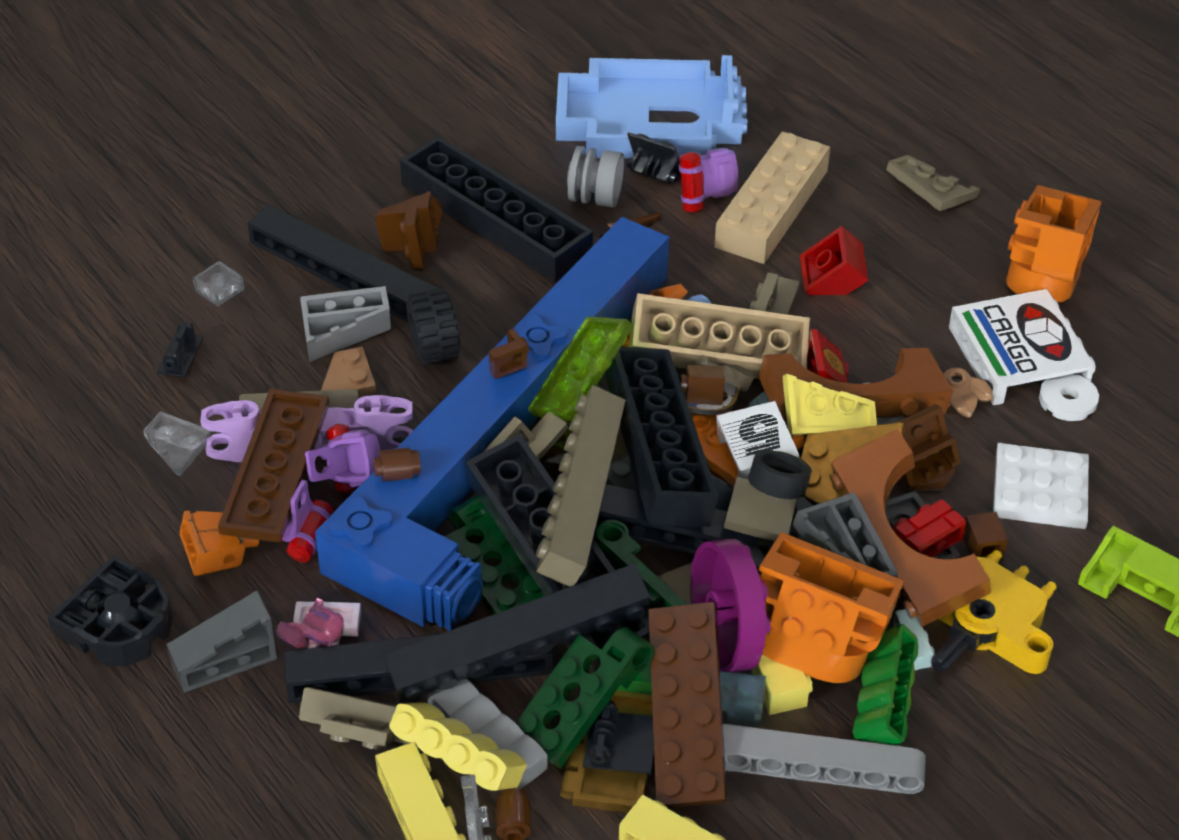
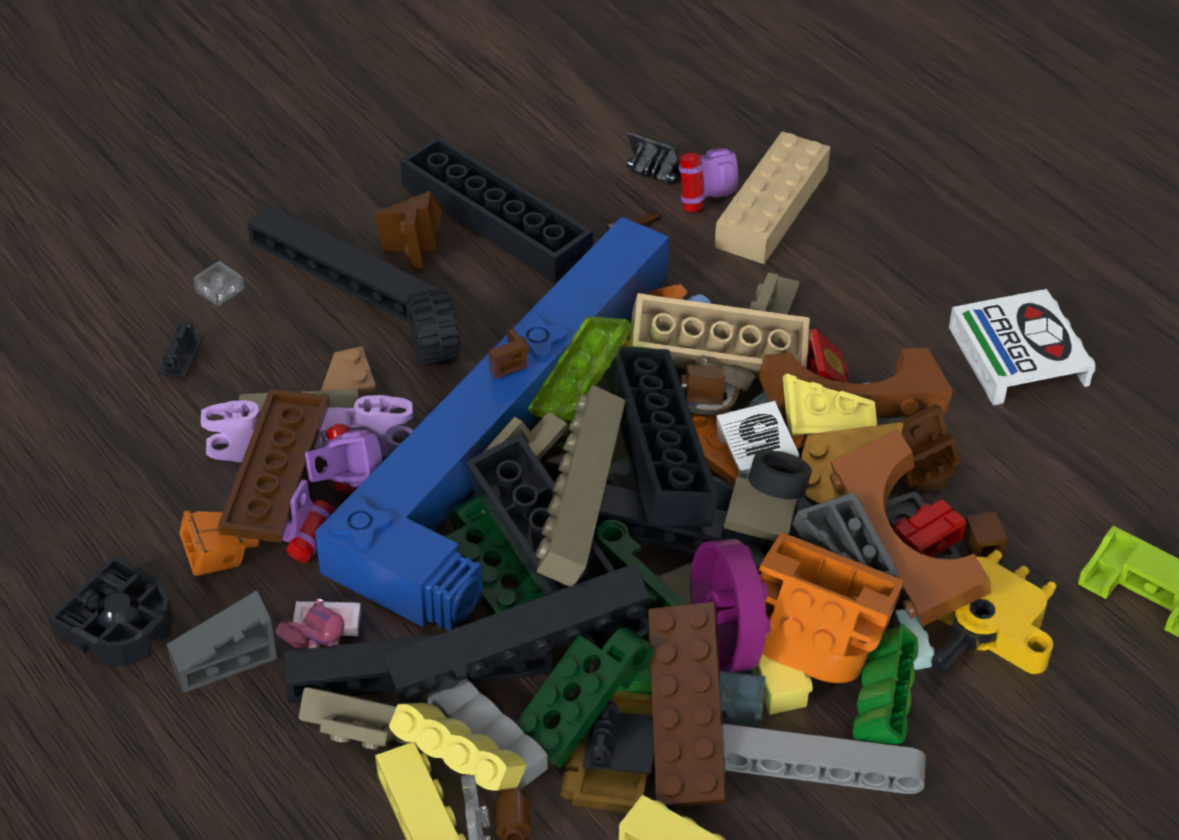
(176, 440): clear wing -> none
(343, 319): light grey wedge -> none
(396, 464): reddish brown brick -> none
(593, 176): light grey wheel -> none
(620, 93): light blue panel -> none
(834, 265): red slope -> none
(936, 189): dark tan wing -> none
(967, 391): medium nougat plate -> none
(1041, 485): white plate -> none
(1051, 242): orange brick -> none
(1074, 385): white tile -> none

